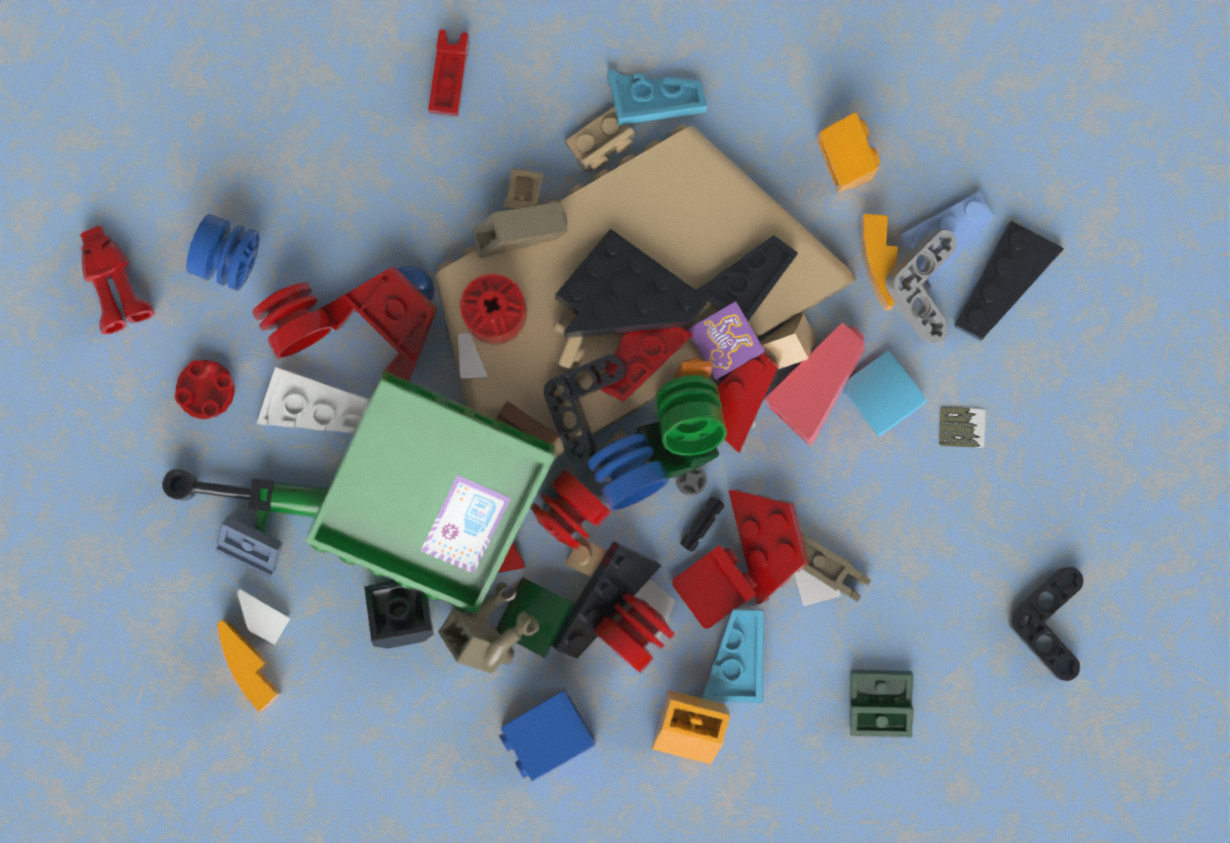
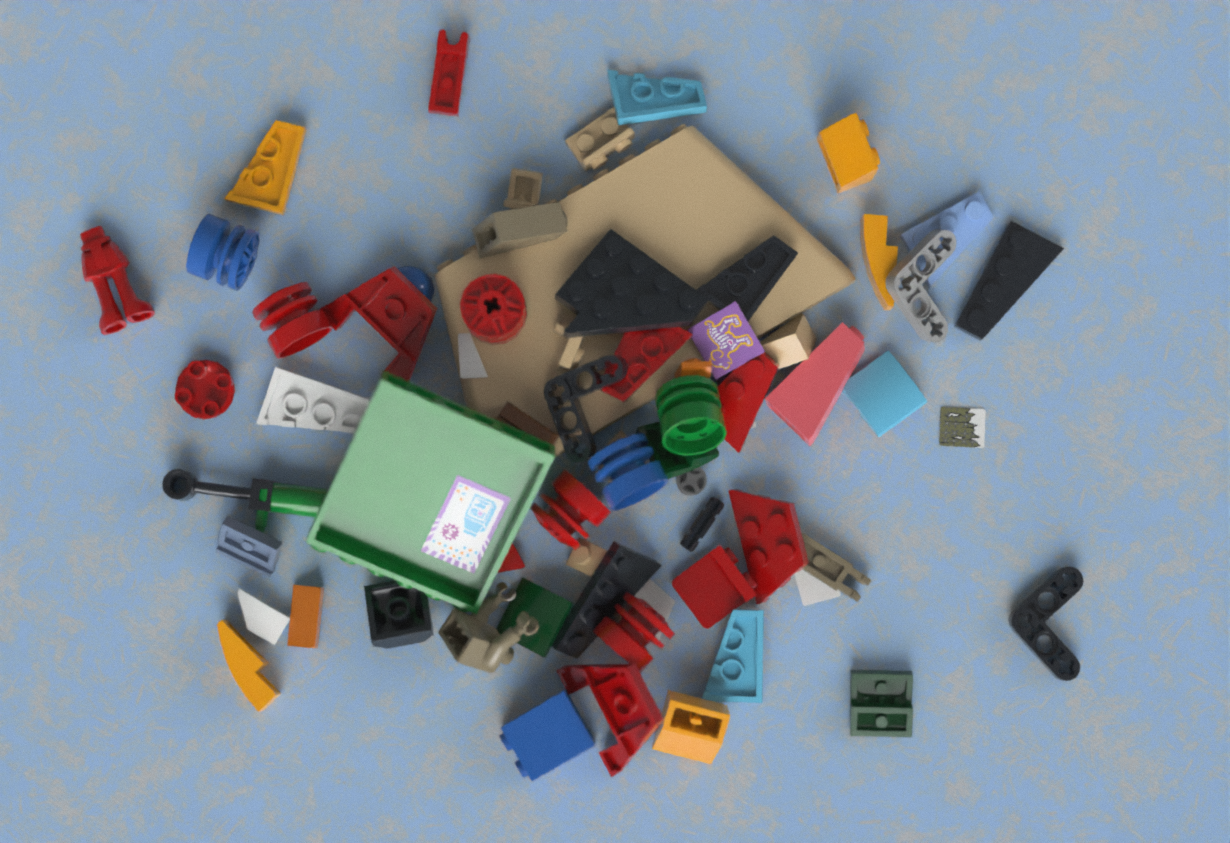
(271, 172): none -> light orange wing
(305, 616): none -> orange slope
(624, 703): none -> red wing

